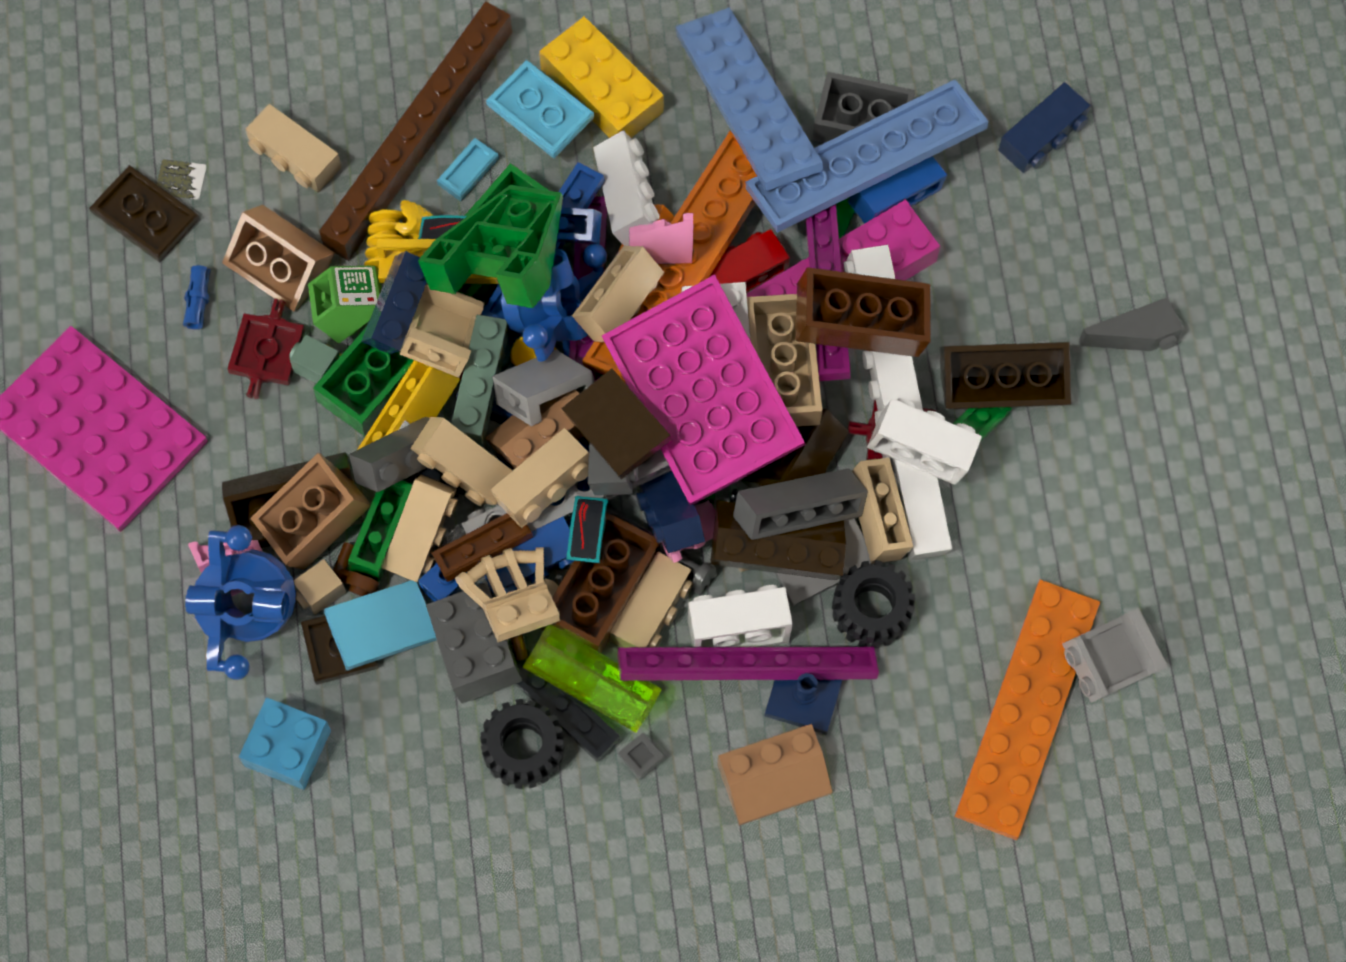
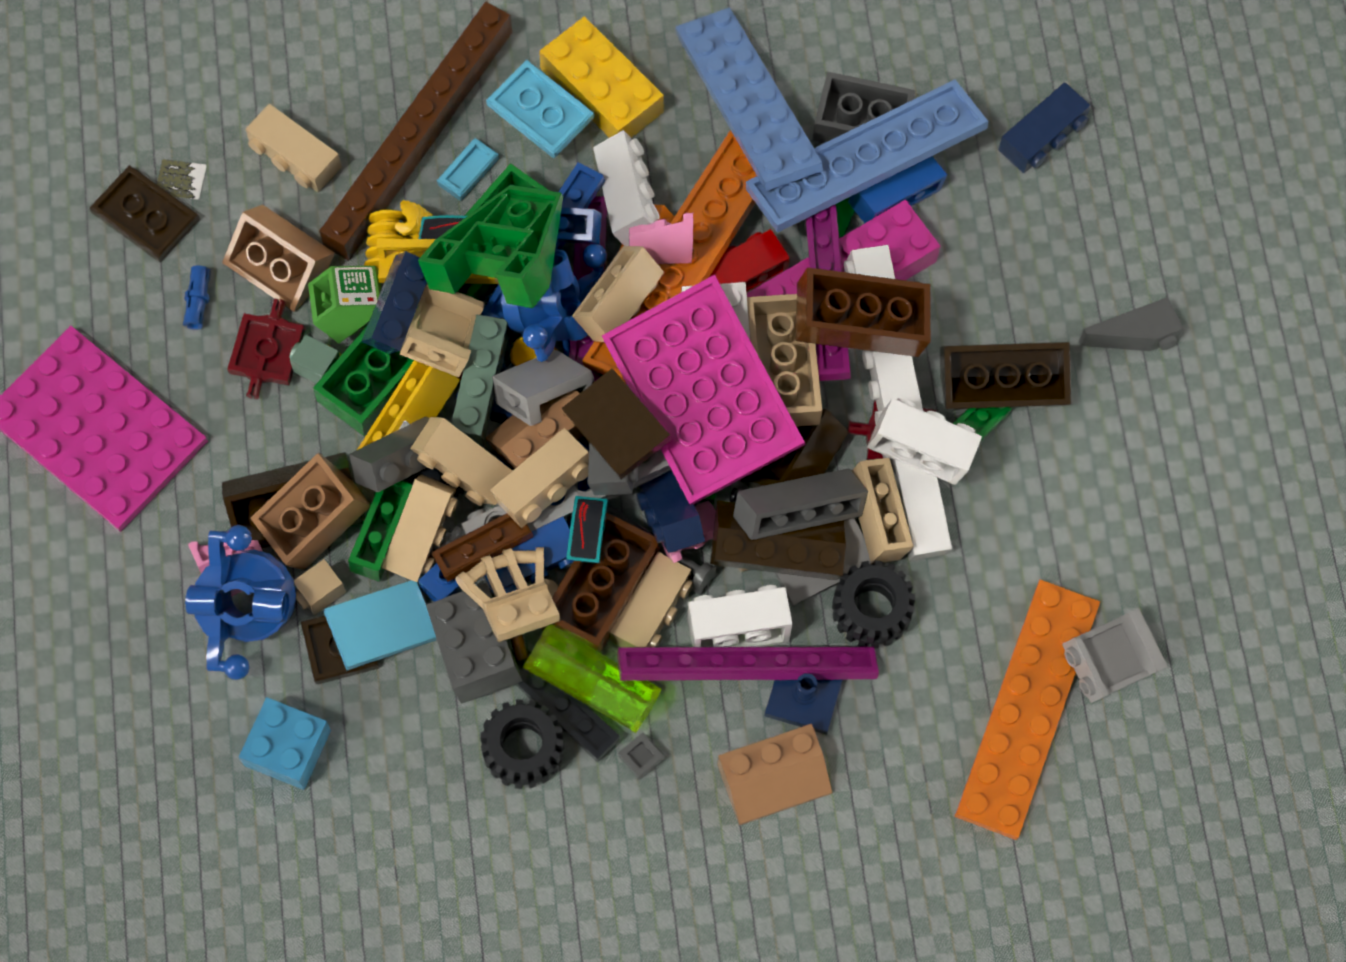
(360, 584): reddish brown plate -> none

